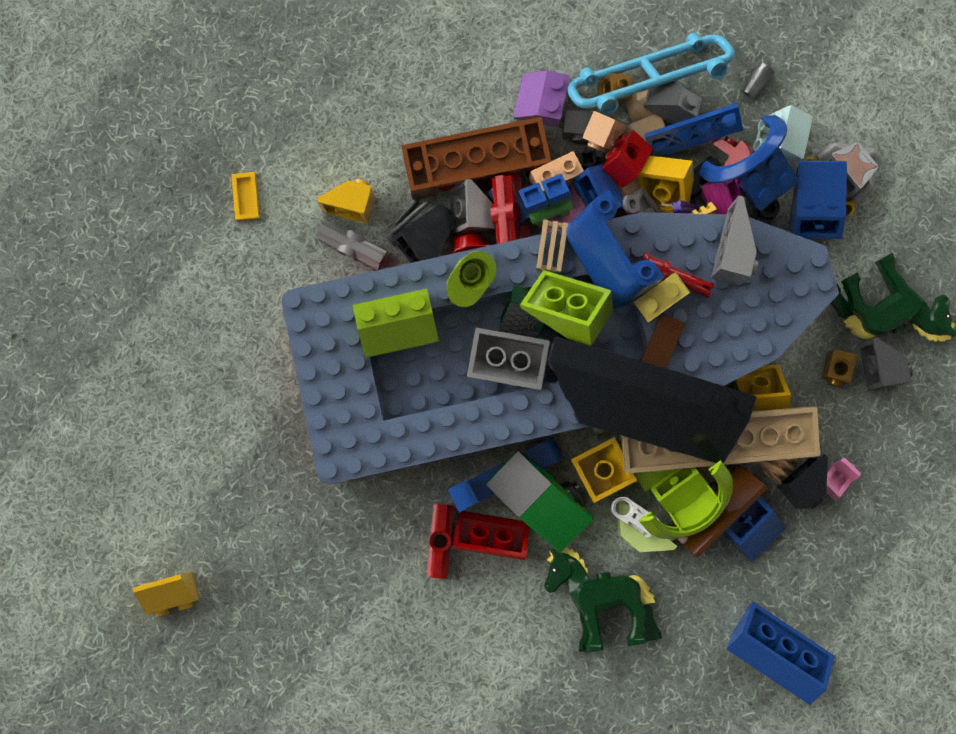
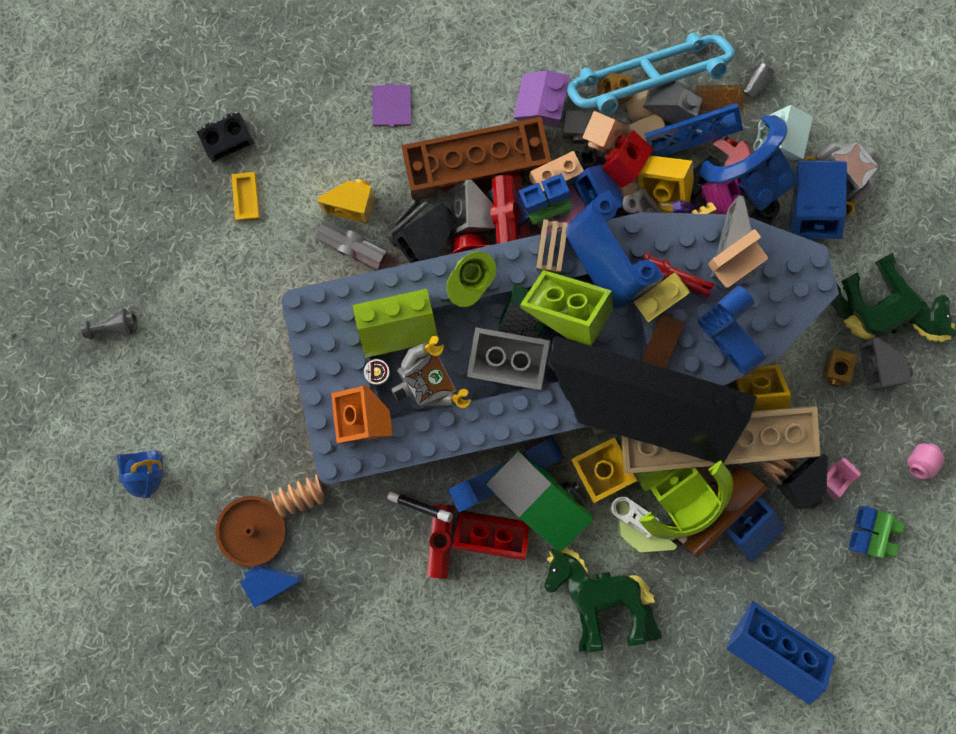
(122, 323): none -> dark grey piece
(140, 472): none -> blue helmet
(166, 594): yellow slope -> none
(227, 142): none -> black brick
(250, 531): none -> dark orange piece
(266, 583): none -> blue slope
(299, 497): none -> light nougat piece
(359, 415): none -> orange slope
(376, 372): none -> tile
(391, 105): none -> medium lavender piece
(420, 506): none -> black bar
(427, 379): none -> torso
(720, 96): none -> clear orange tile
(728, 335): none -> blue beam
(738, 259): none -> light nougat panel
(882, 525): none -> hips
(925, 461): none -> bright pink head

